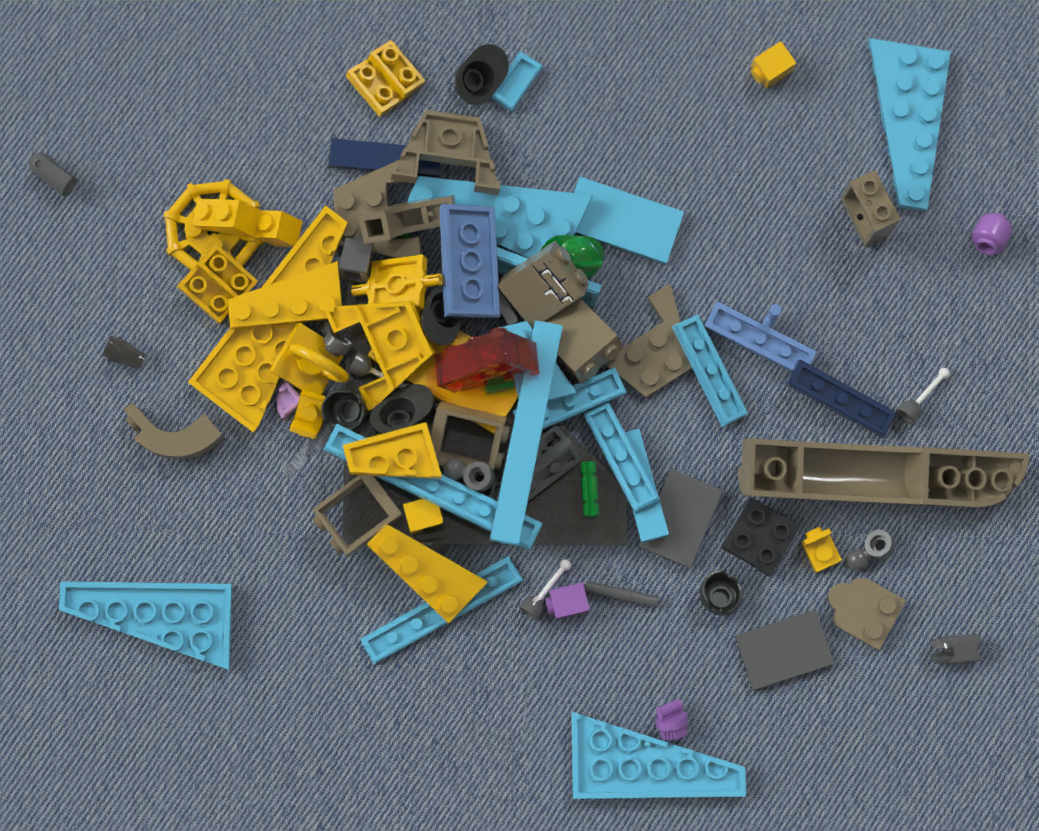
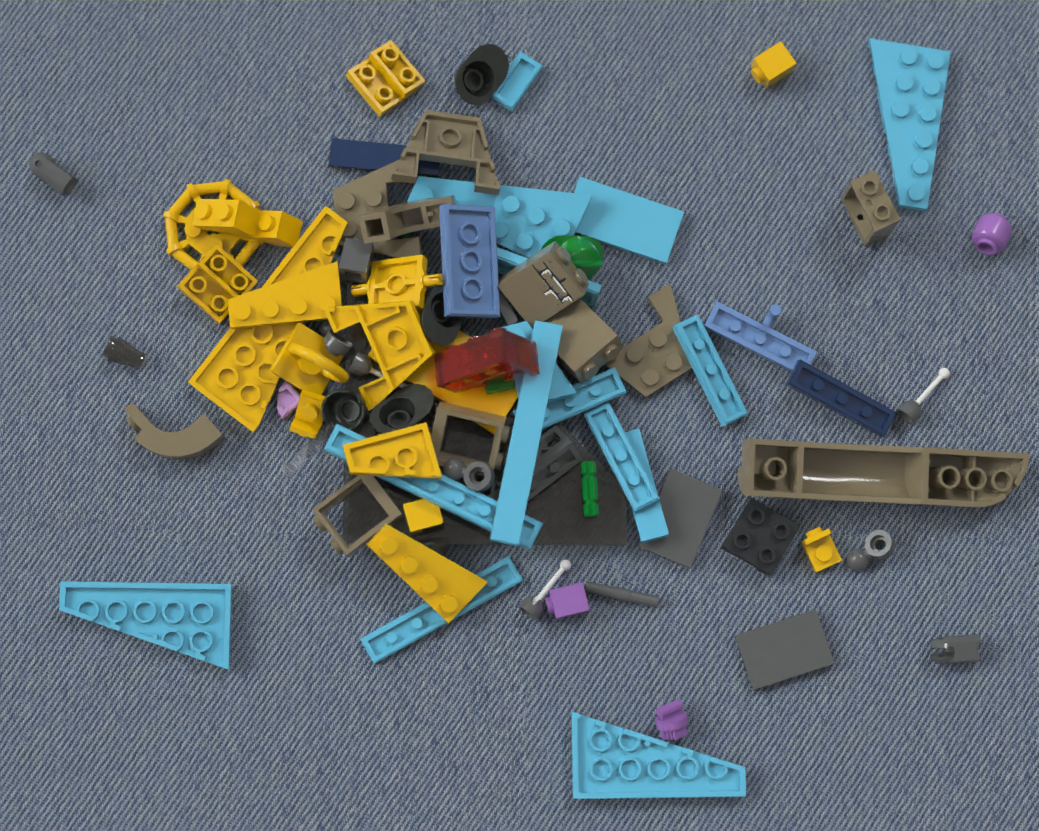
(720, 593): pearl dark grey hair -> none
(865, 610): dark tan plate -> none

